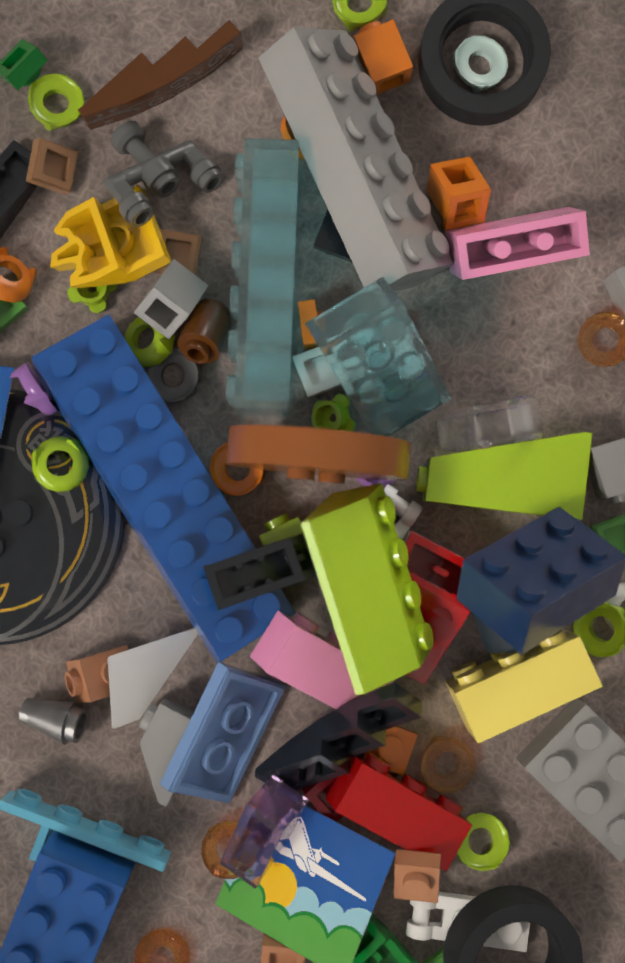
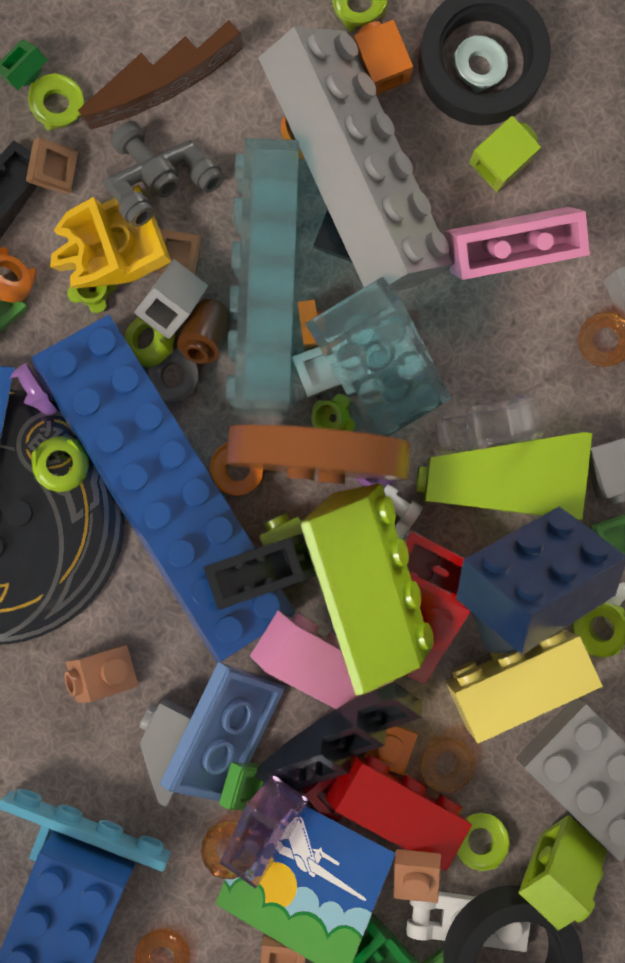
(57, 719): flat silver cone -> none
(140, 674): white sticker -> none
(240, 785): none -> bright green tile
(458, 192): orange brick -> none
(505, 153): none -> lime brick
(564, 873): none -> lime brick

